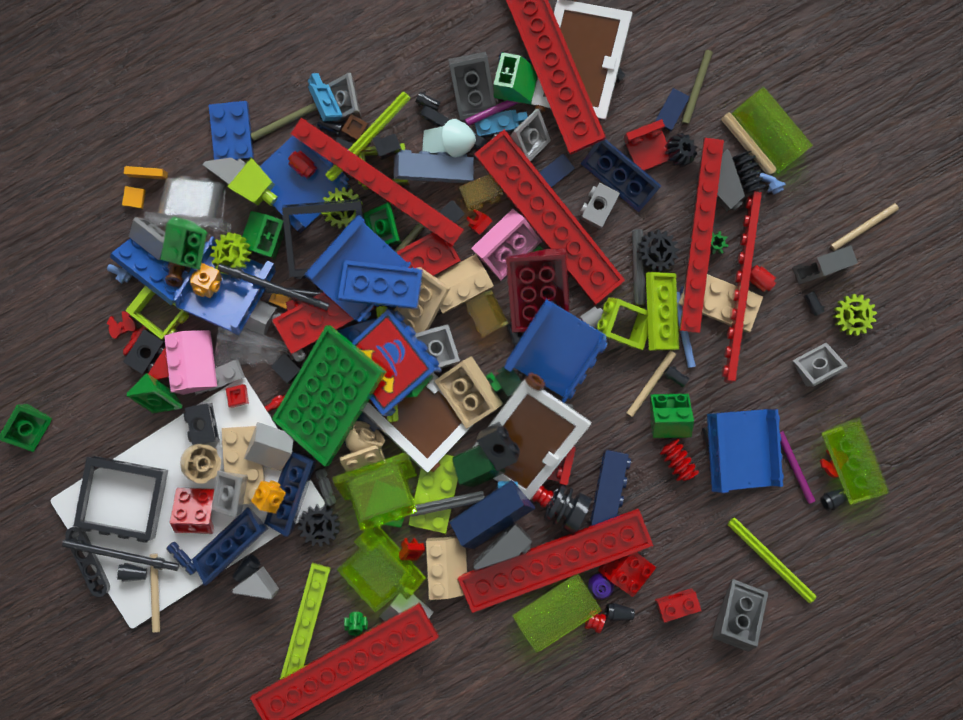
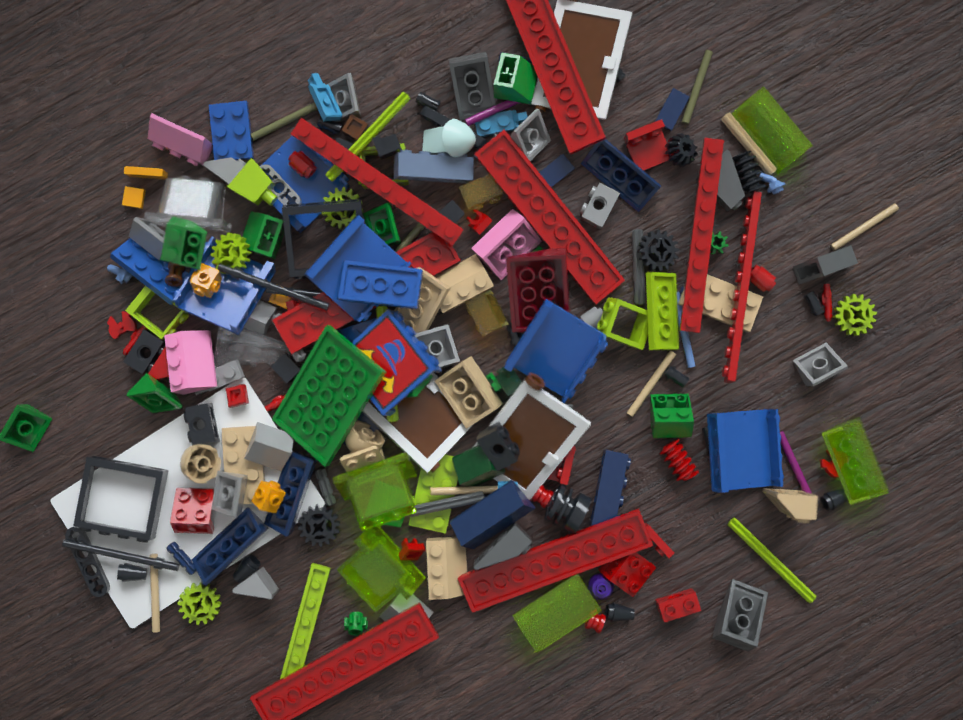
(178, 140): none -> bright pink slope
(207, 606): none -> lime gear
(292, 194): none -> light grey beam
(461, 490): none -> tan bar
(662, 548): none -> red plate
(794, 503): none -> tan slope
(826, 298): none -> red piece

